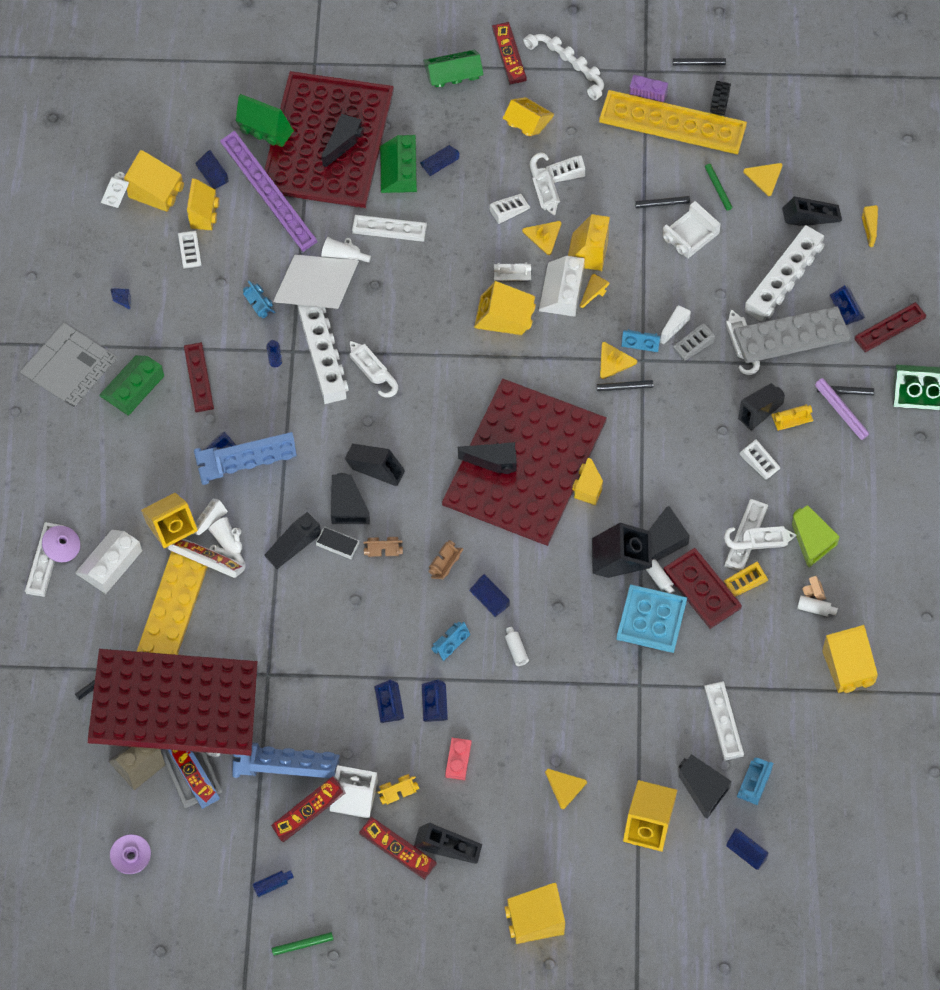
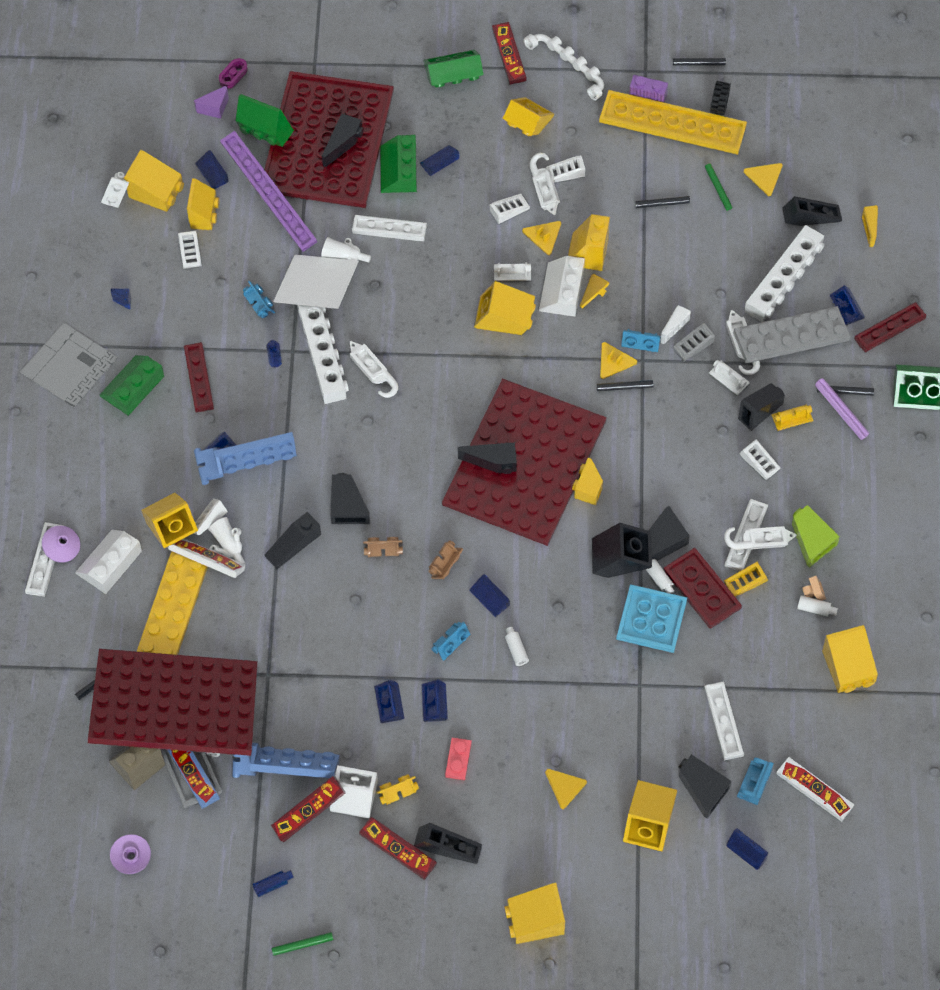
(212, 103): none -> medium lavender slope
(231, 73): none -> magenta plate
(337, 543): black tile -> none
(375, 462): black slope -> none
(692, 230): white panel -> none
(729, 377): none -> white hinge
(815, 789): none -> tile

